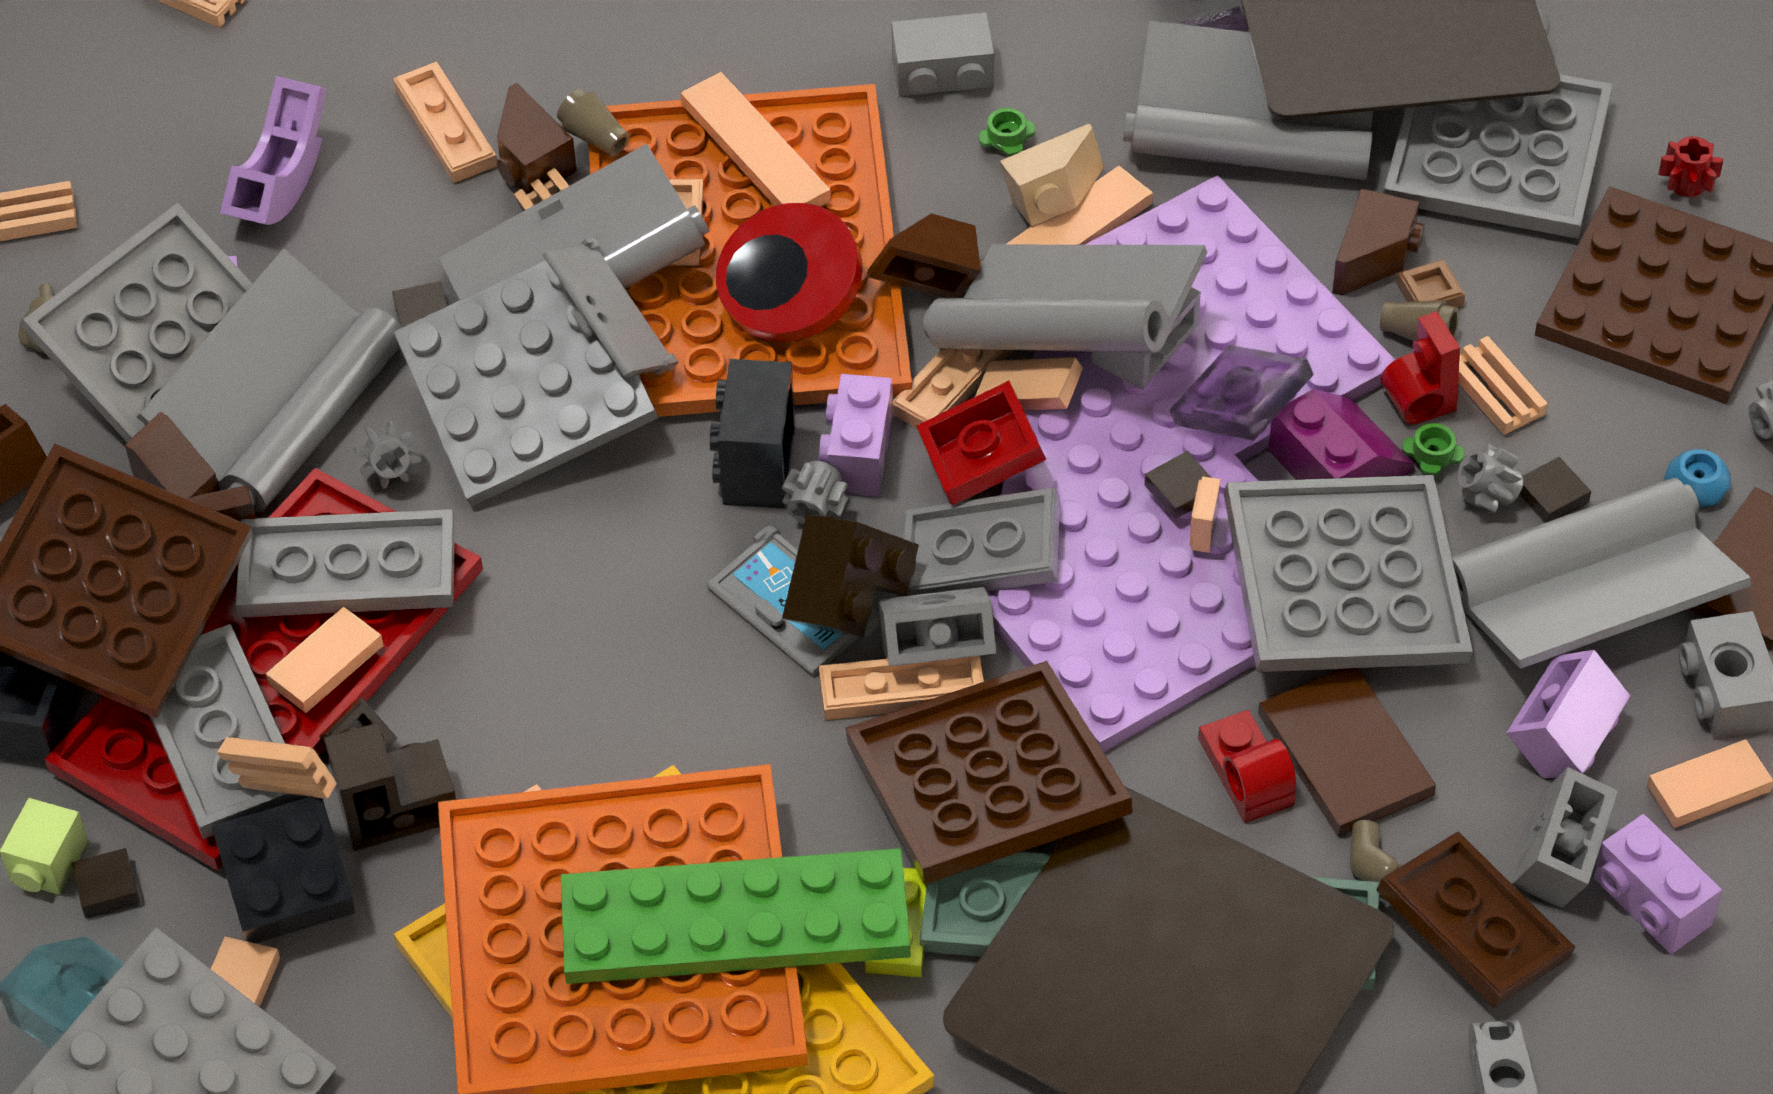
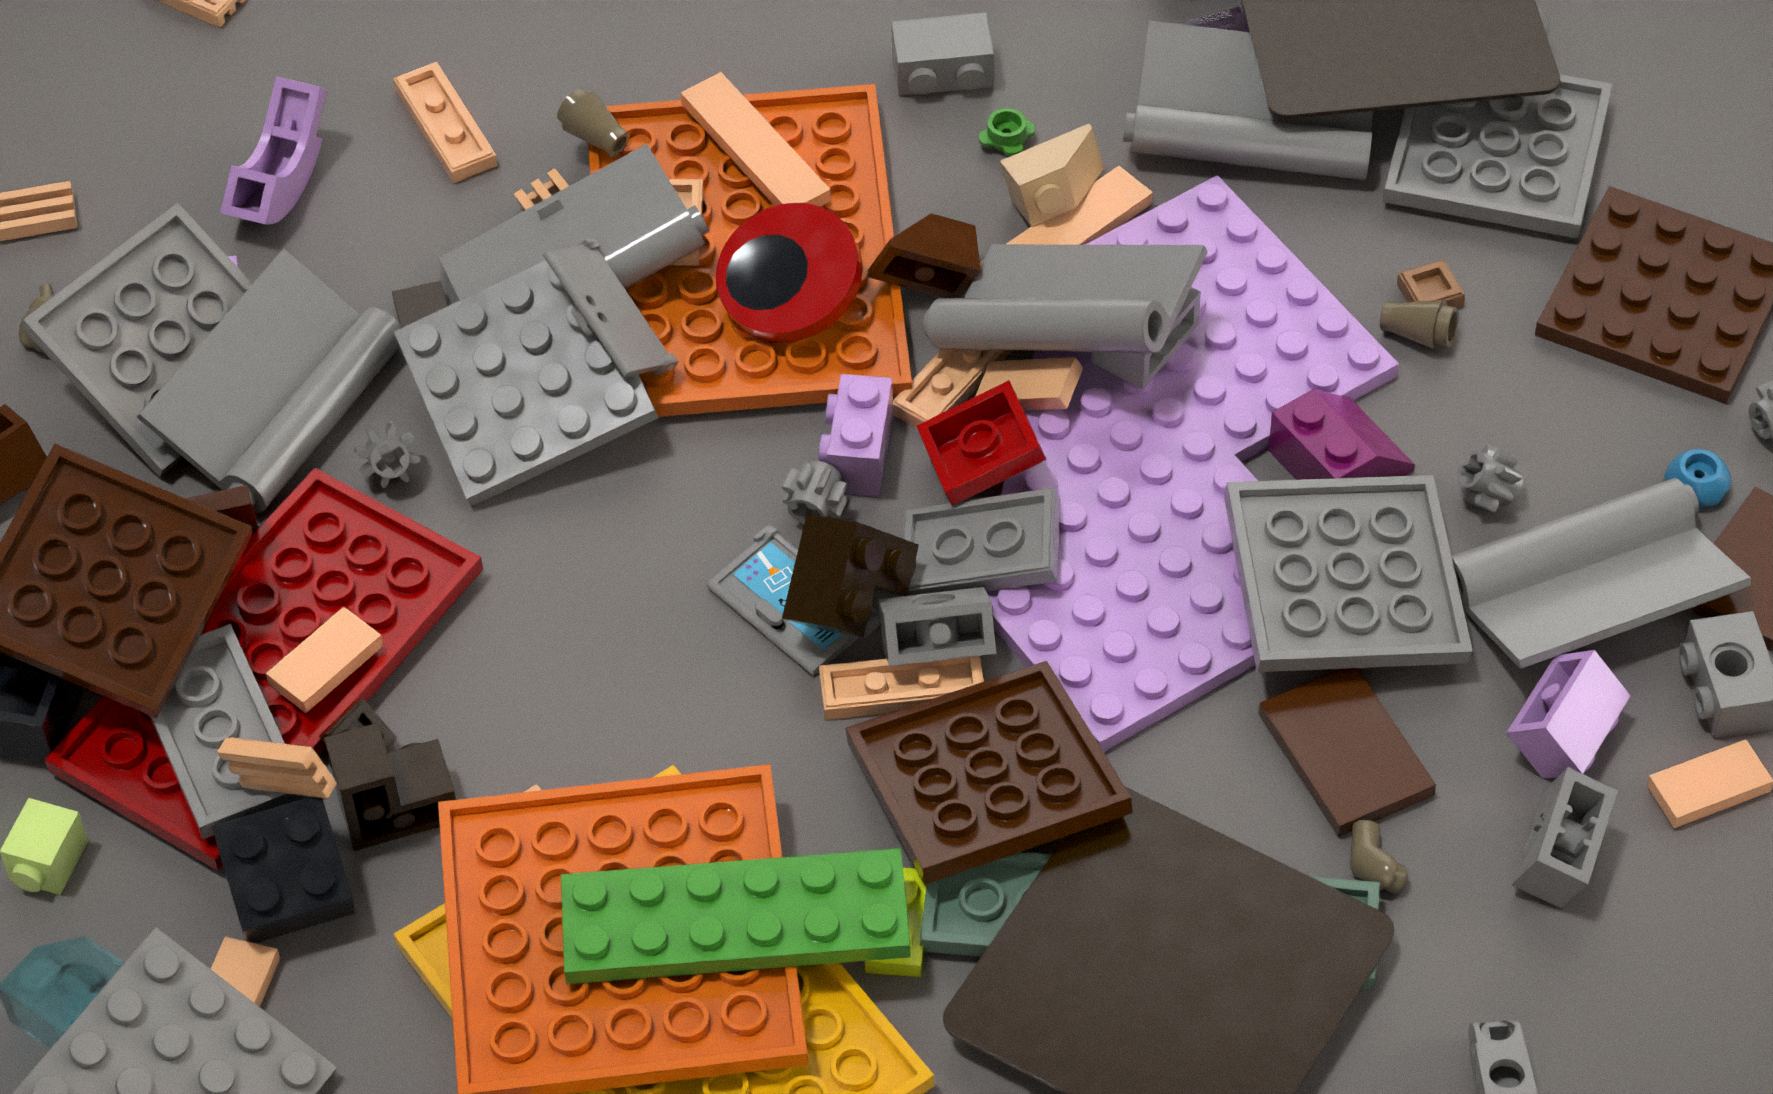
(105, 882): dark brown tile -> none
(169, 460): reddish brown slope -> none
(347, 563): light grey plate -> none
(531, 142): reddish brown slope -> none
(754, 432): black piece -> none
(1176, 483): dark brown tile -> none
(1204, 514): light nougat tile -> none
(1241, 392): clear purple plate -> none
(1252, 770): red plate -> none
(1376, 240): reddish brown slope -> none
(1426, 380): red plate -> none
(1433, 448): bright green plate -> none
(1475, 919): reddish brown tile -> none
(1505, 384): light nougat tile -> none
(1554, 490): dark brown tile -> none
(1657, 883): lavender brick -> none
(1690, 166): red gear -> none

